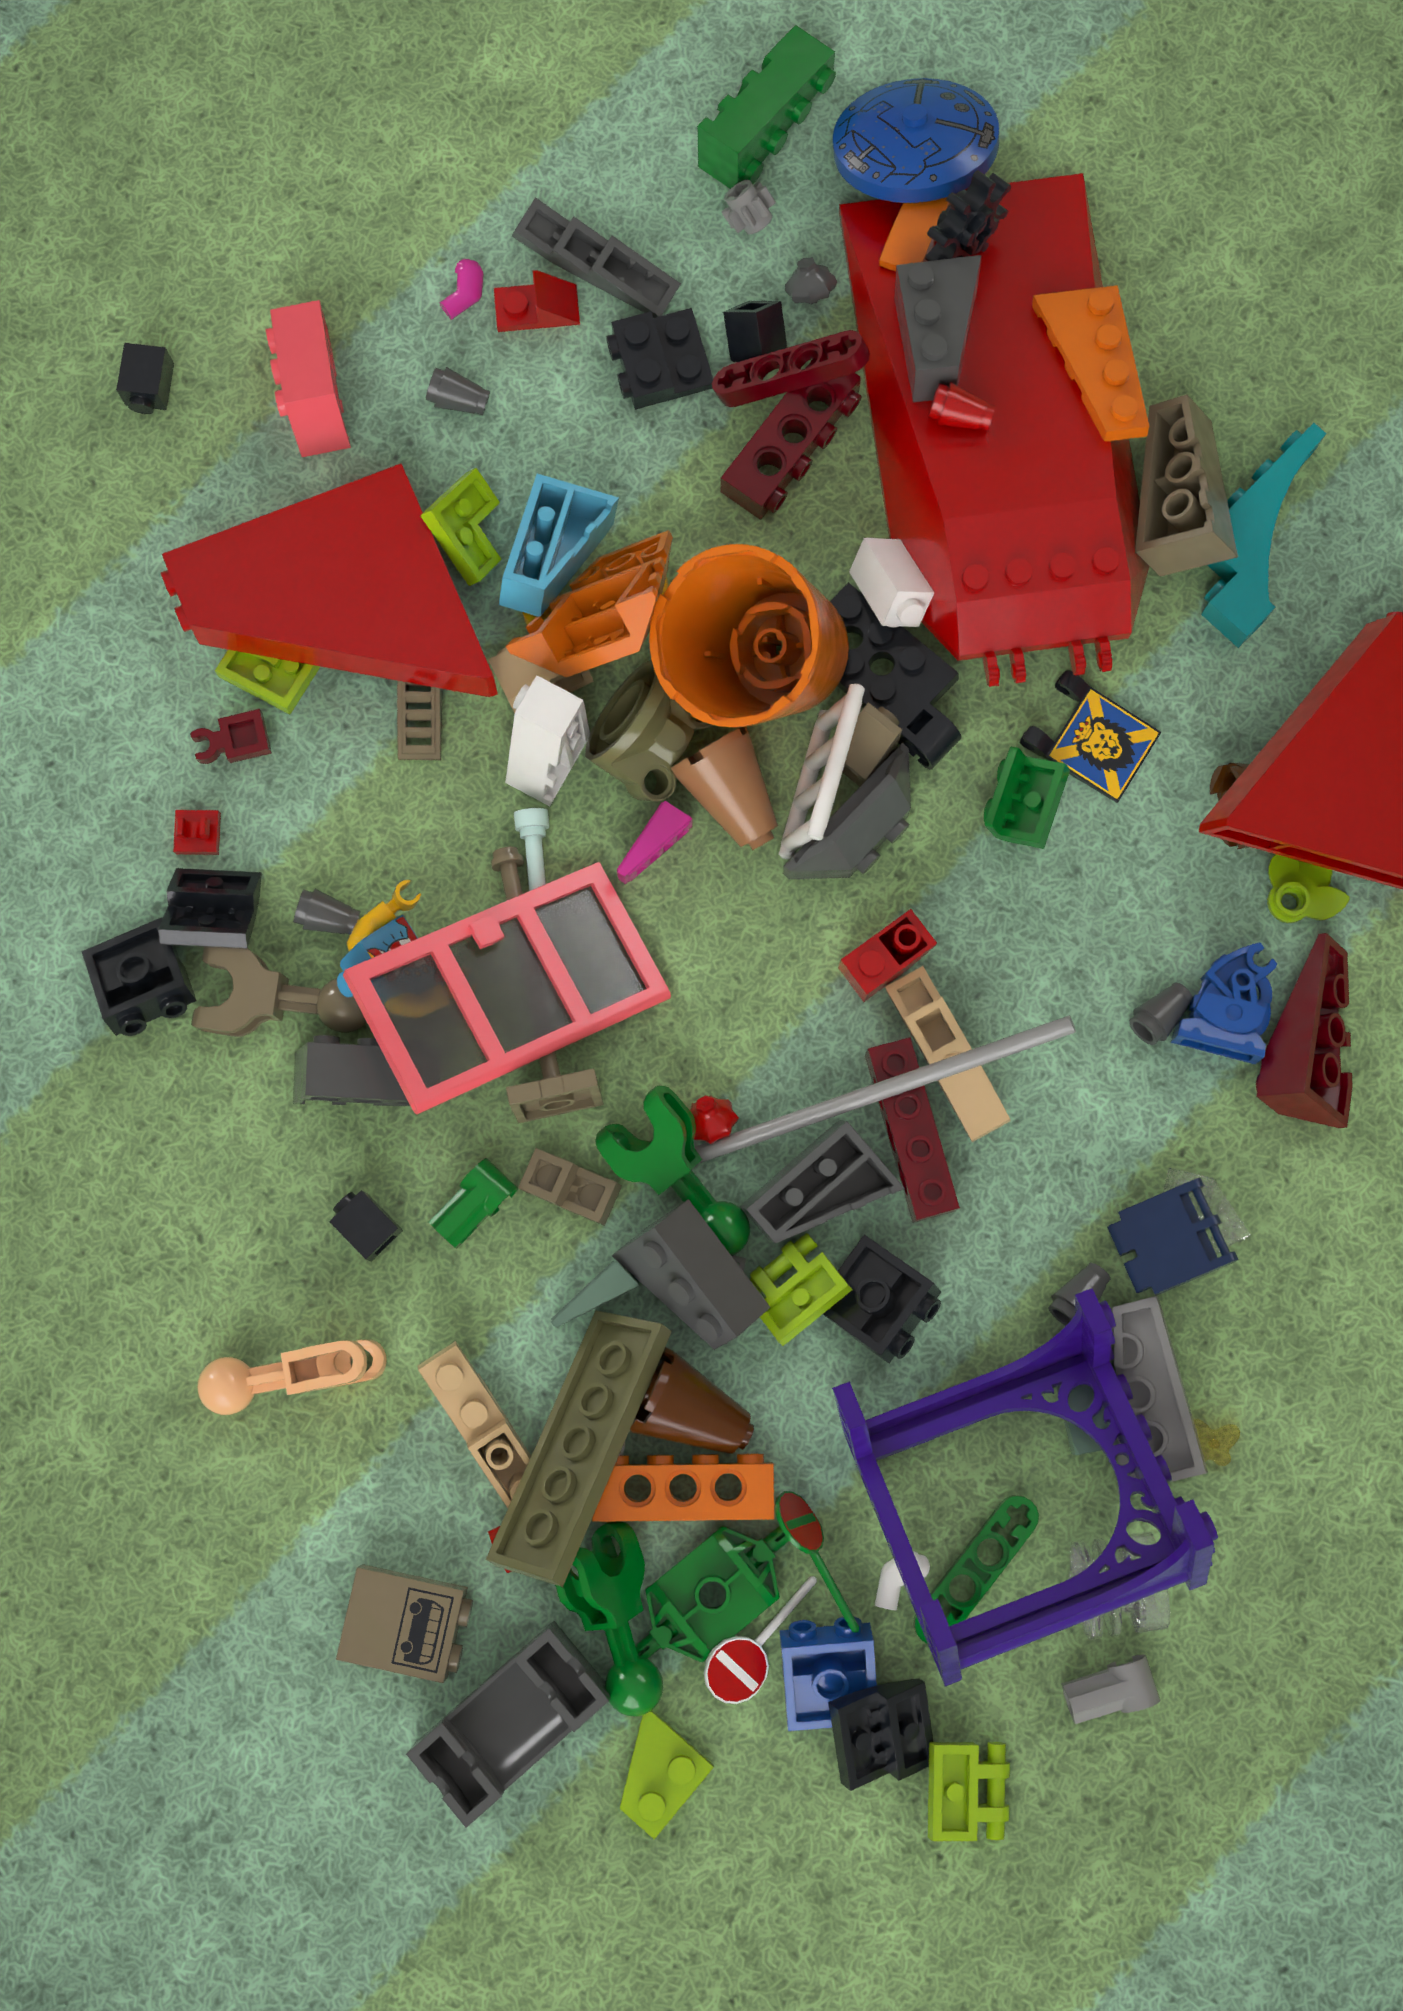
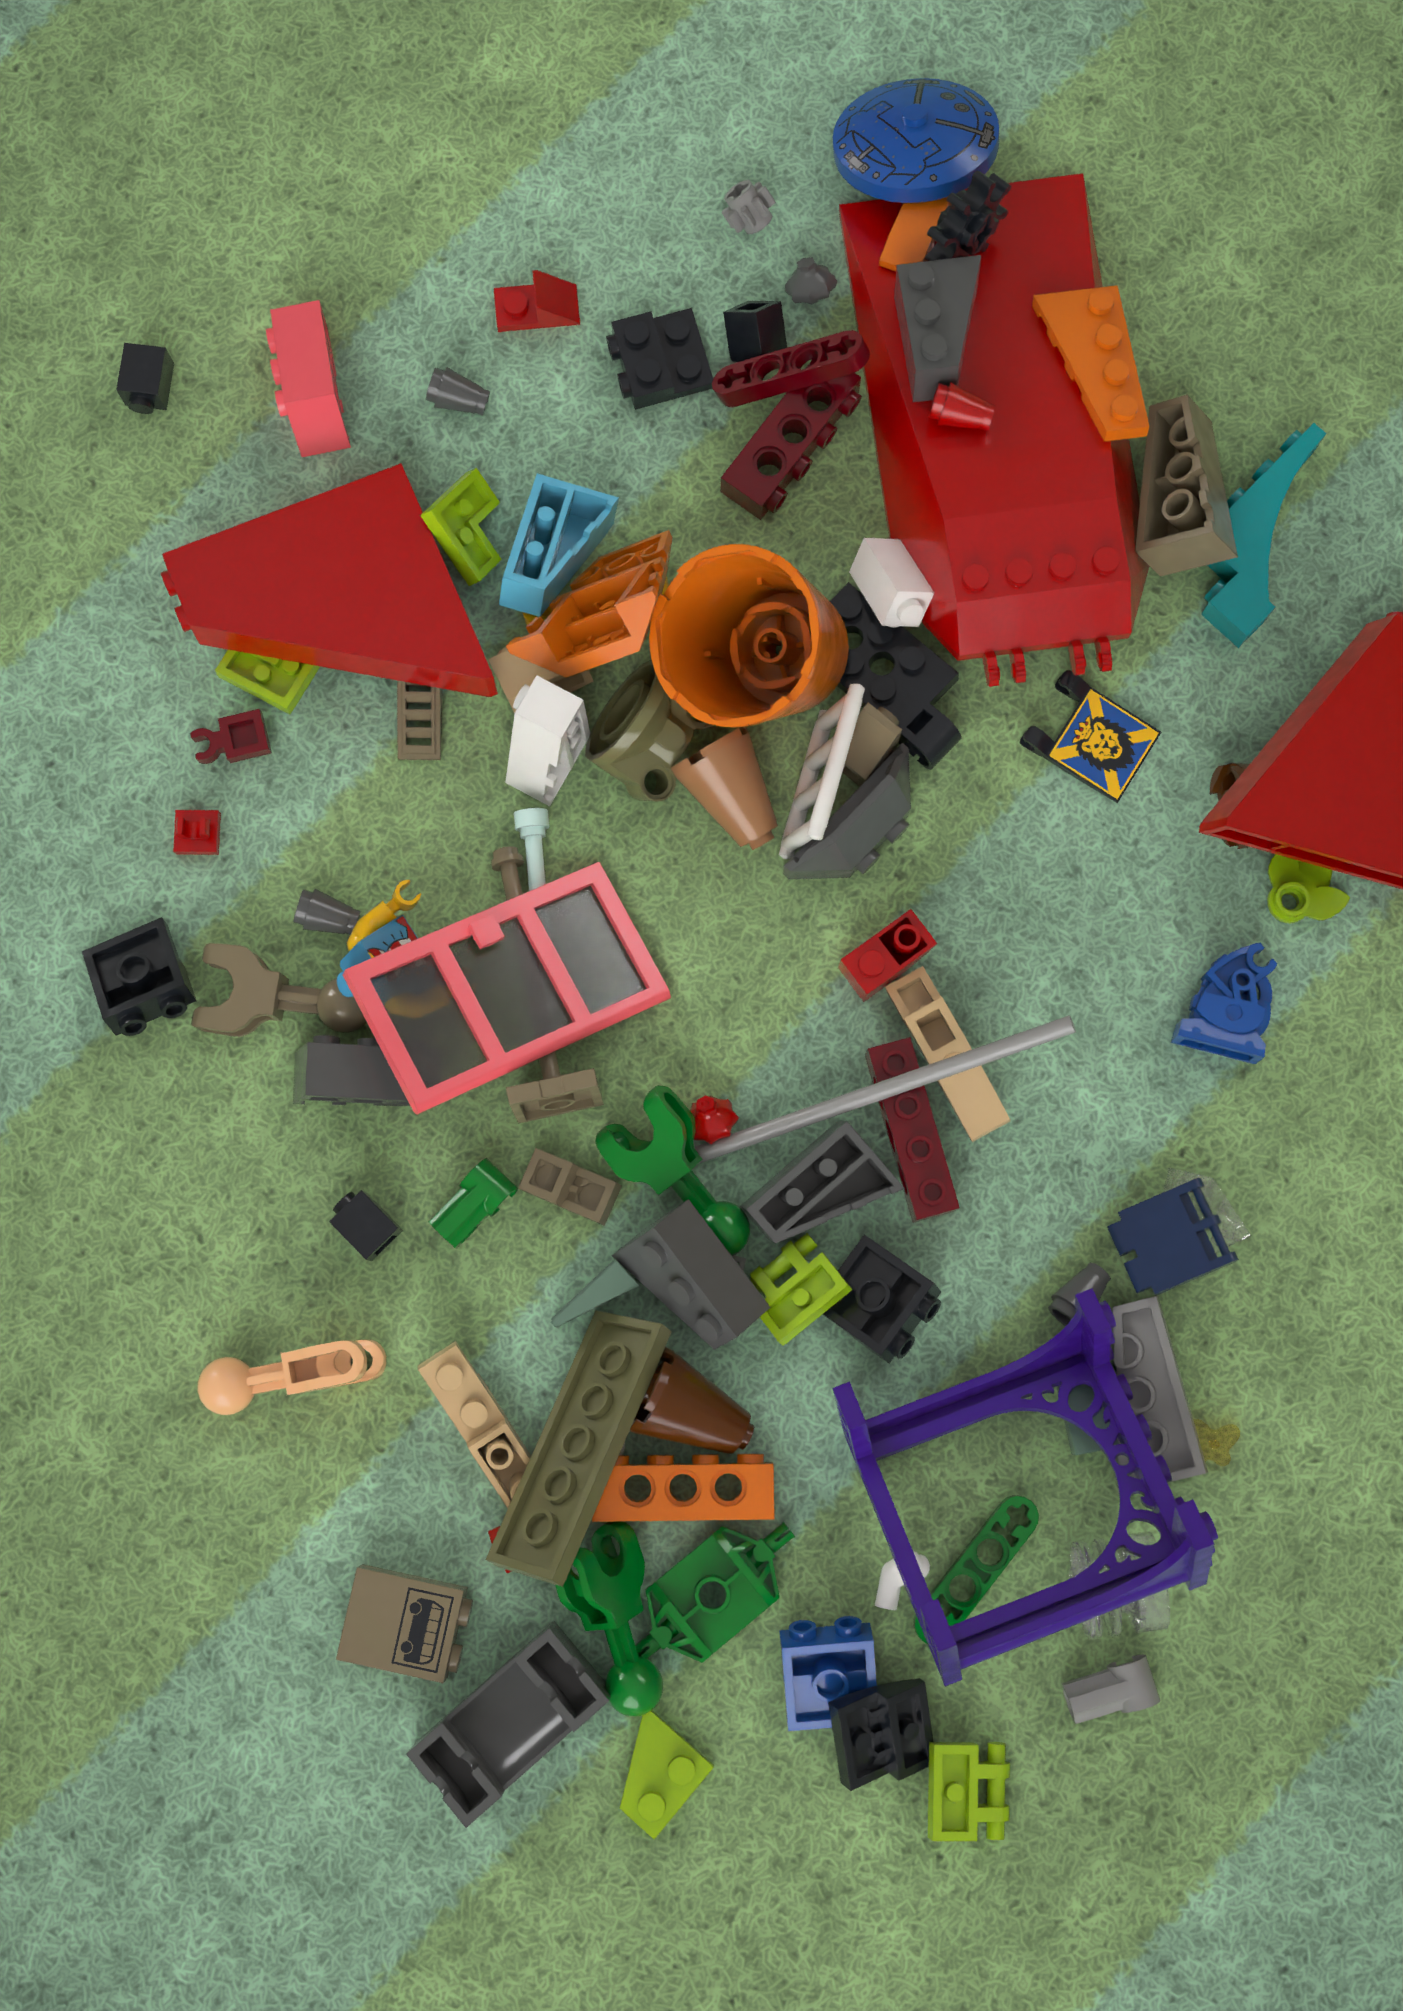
(210, 908): black slope -> none
(468, 288): dark pink arm -> none
(595, 259): dark grey slope -> none
(659, 835): dark pink slope -> none
(740, 1664): piece -> none
(765, 108): green wedge -> none
(806, 1535): piece -> none
(1025, 799): green bracket -> none
(1160, 1014): dark grey cone -> none
(1302, 1059): dark red wedge -> none

